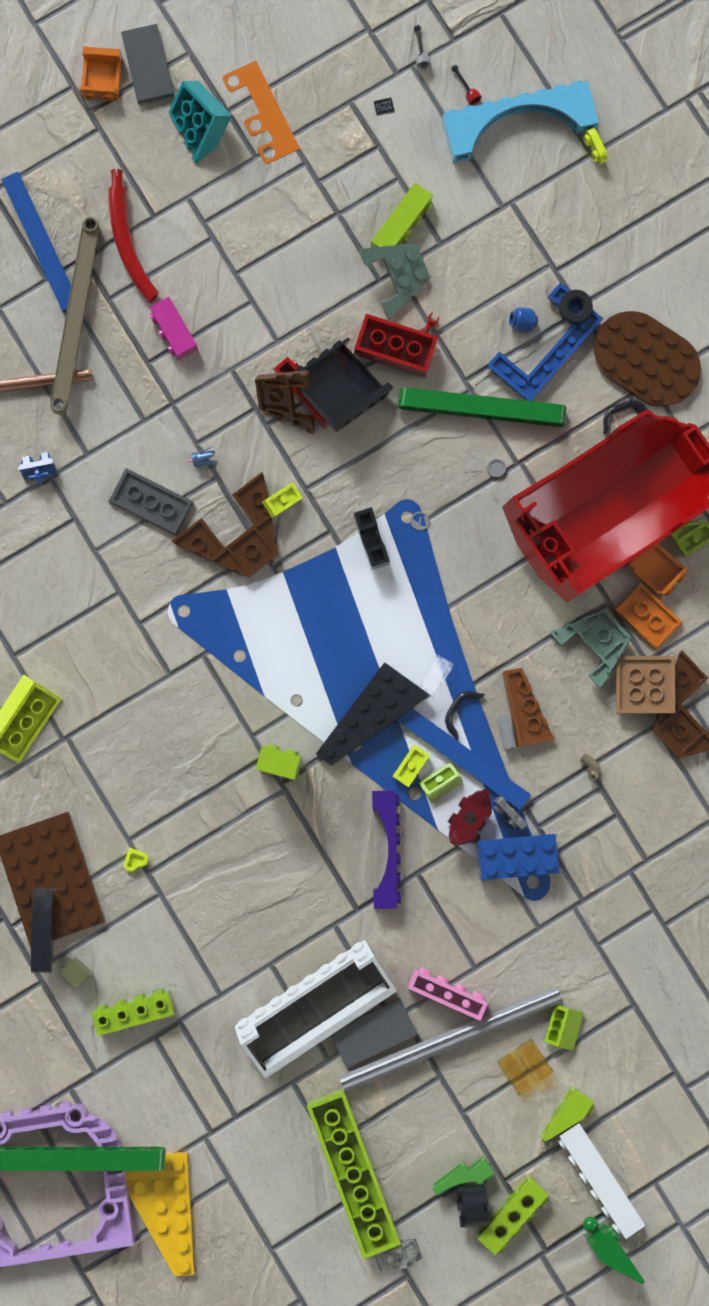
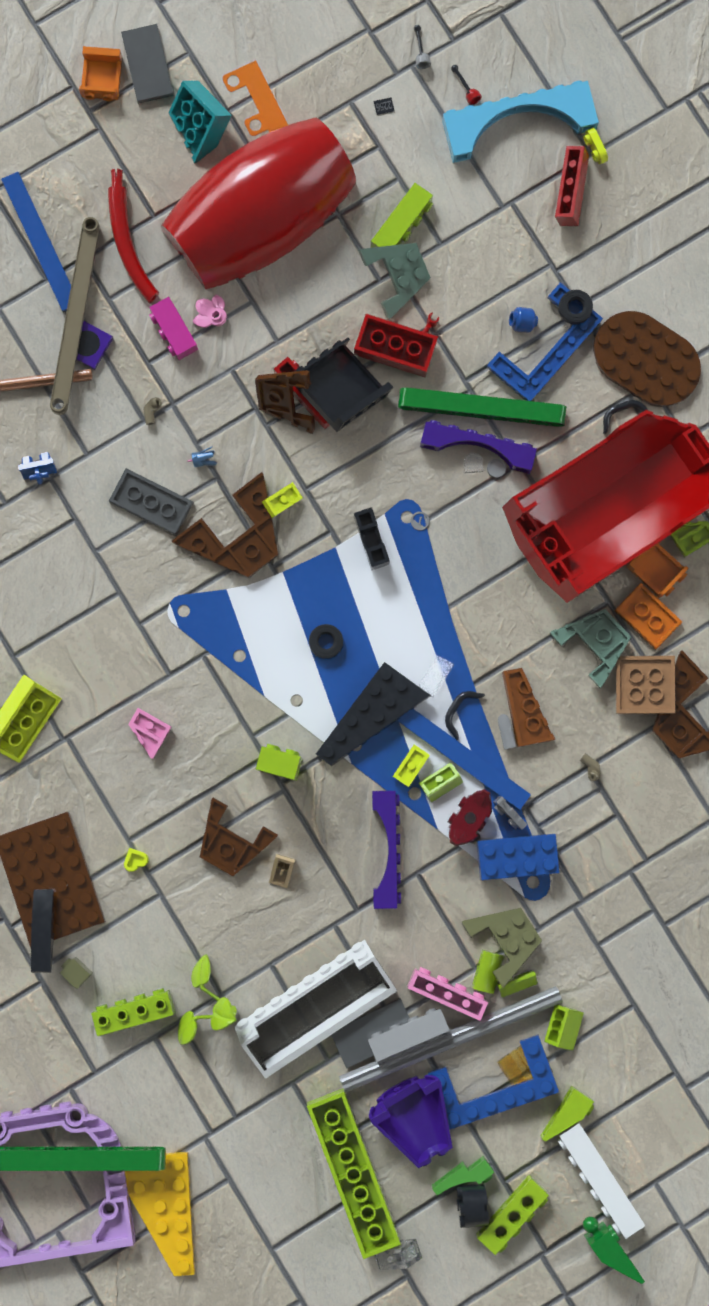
(92, 345): none -> tile
(149, 410): none -> dark tan arm
(149, 731): none -> bright pink wing
(208, 310): none -> bright pink plate
(223, 1011): none -> lime plant
(225, 847): none -> reddish brown wing
(260, 202): none -> red windscreen
(282, 870): none -> tan slope
(317, 633): none -> black tyre
(409, 1036): none -> light grey brick
(414, 1119): none -> dark purple cone
(484, 978): none -> lime brick
(514, 936): none -> olive wing
(516, 456): none -> dark purple arch
(518, 983): none -> lime slope
(540, 1086): none -> blue plate
(572, 186): none -> red brick

